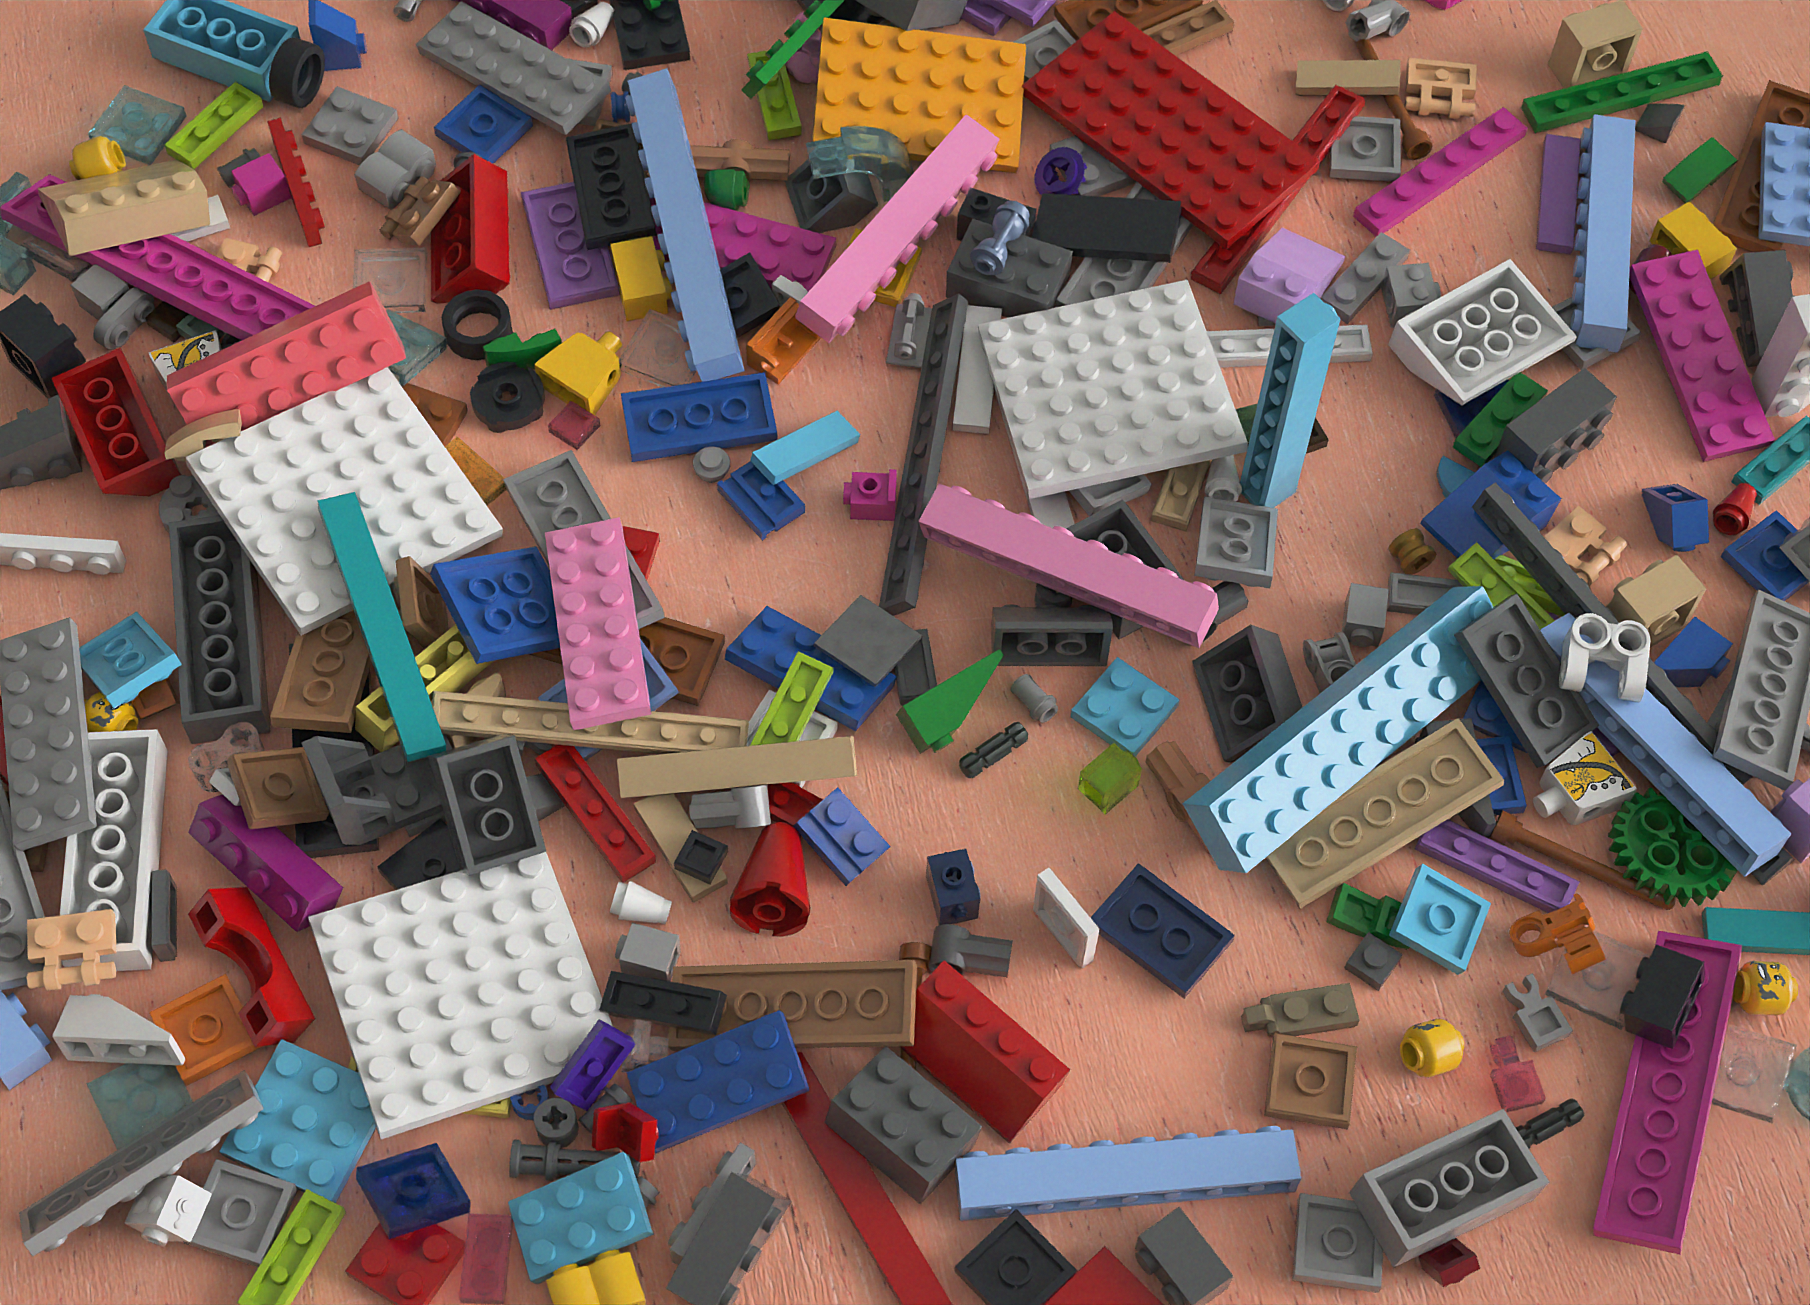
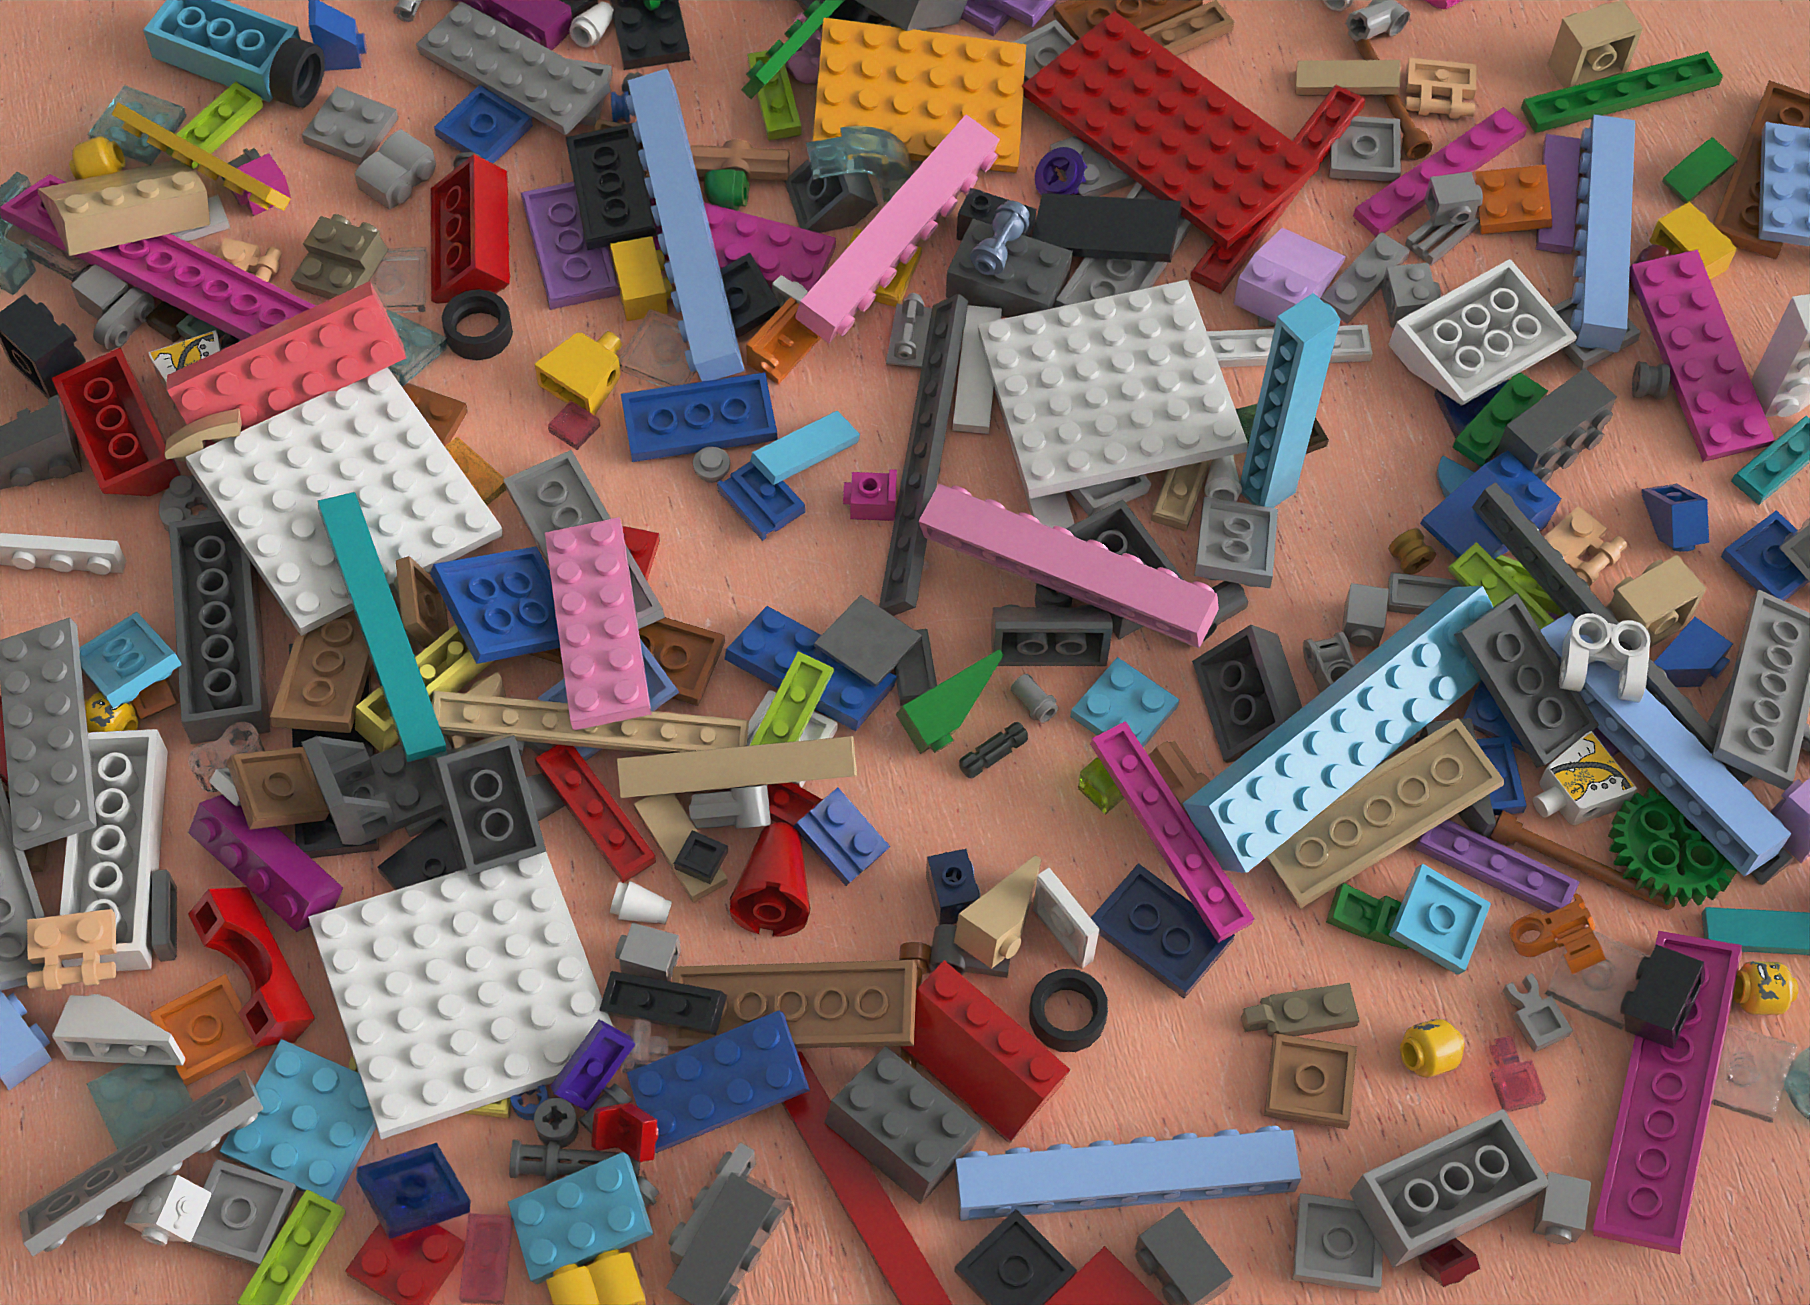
(209, 164): none -> yellow plate
(300, 192): red plate -> none
(339, 257): none -> dark tan plate
(419, 210): medium nougat plate -> none
(511, 414): black plate -> none
(523, 353): green slope -> none
(994, 922): none -> tan slope
(1068, 980): none -> black tyre
(1172, 832): none -> dark pink plate
(1373, 961): dark grey plate -> none
(1427, 228): none -> light grey tile
(1453, 198): none -> light grey brick
(1514, 199): none -> orange plate
(1551, 1122): pearl dark grey axle -> none
(1562, 1208): none -> light grey brick
(1650, 380): none -> dark grey wheel
(1659, 120): dark grey slope -> none
(1735, 510): red cone -> none
(1760, 296): dark grey wedge -> none

